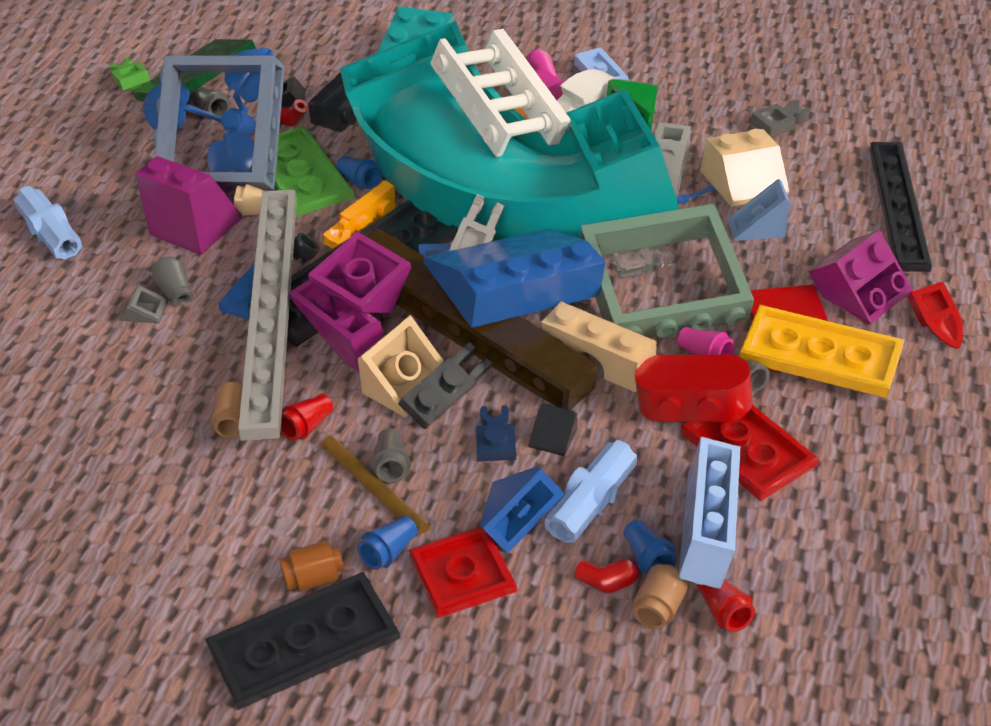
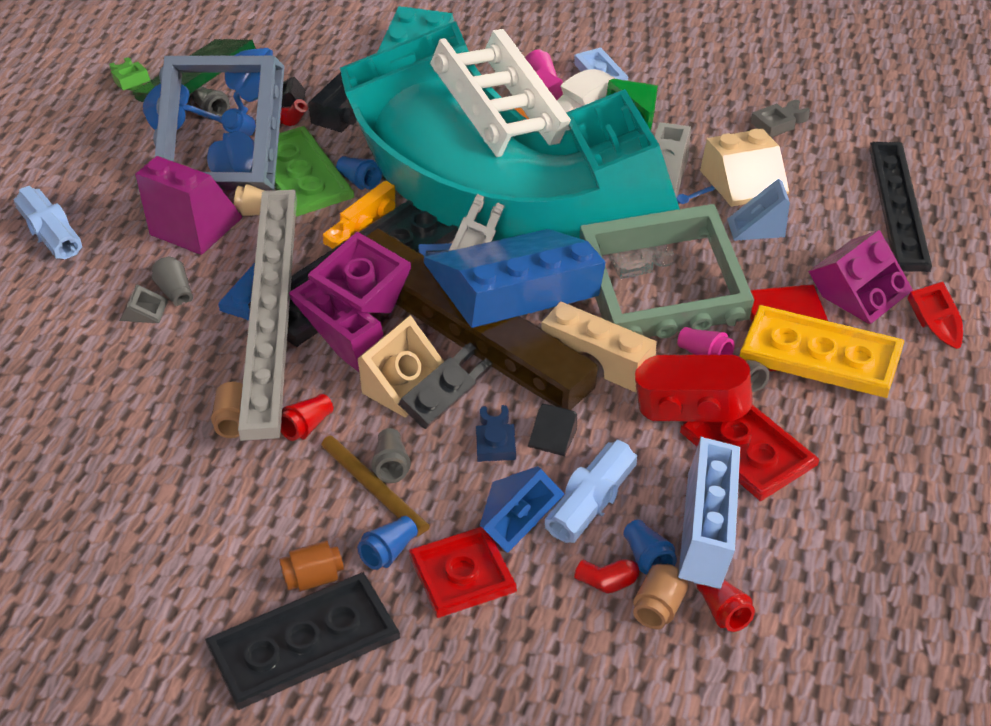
(304, 247): black hinge -> none

